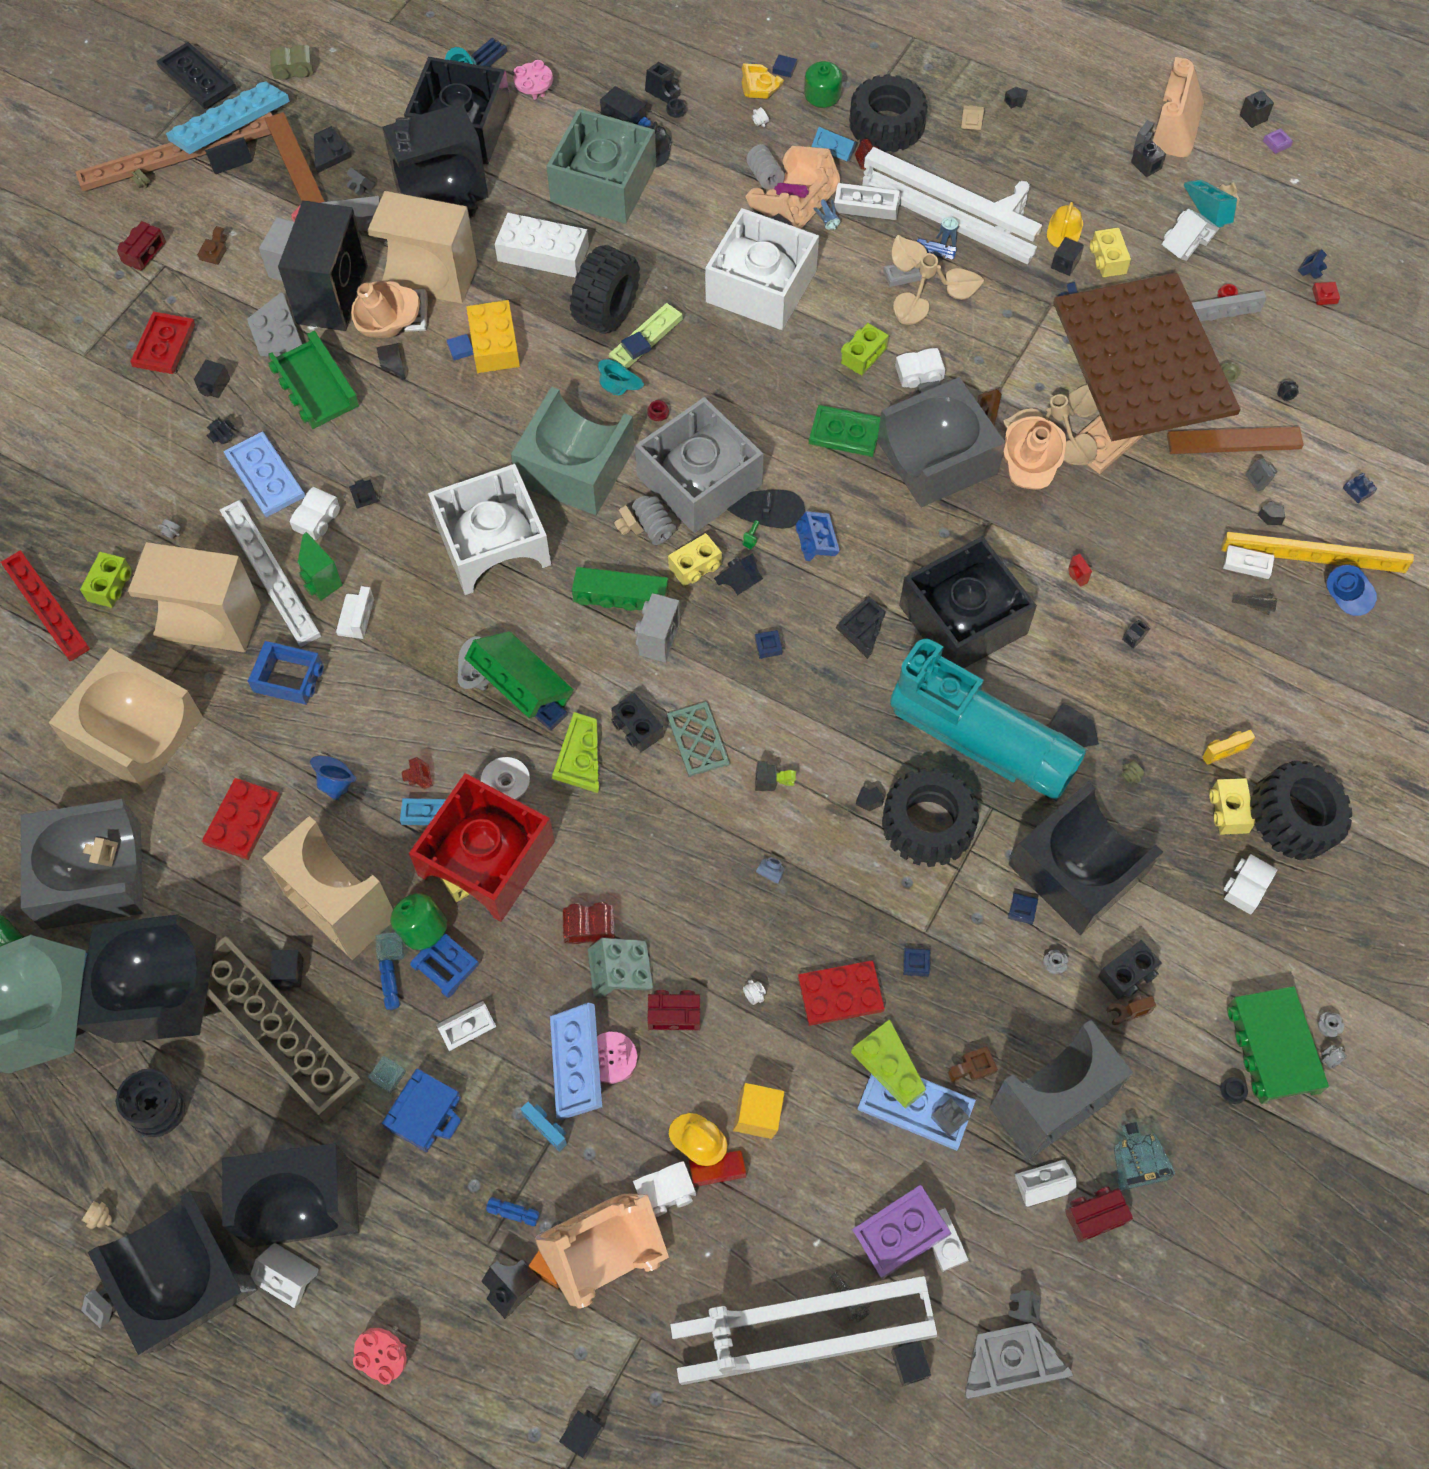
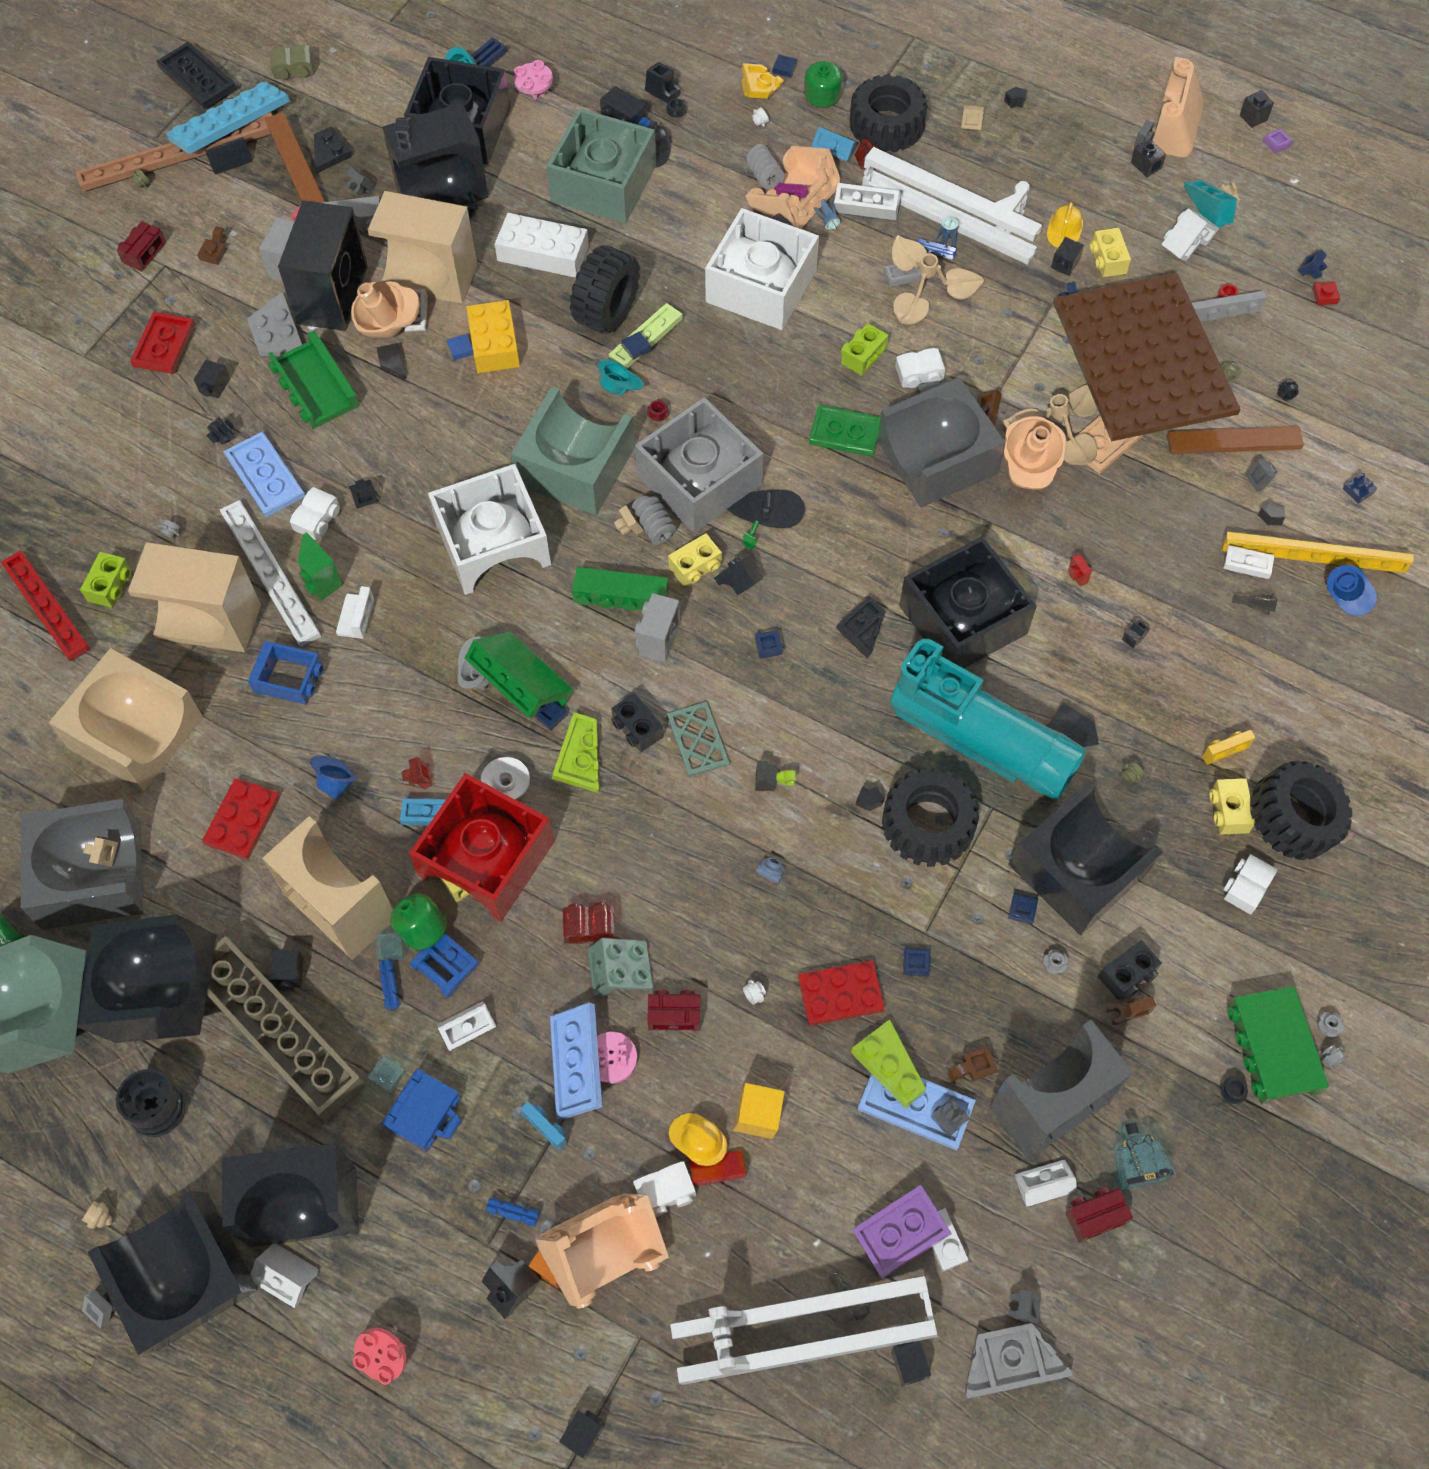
(816, 535): blue bracket -> none

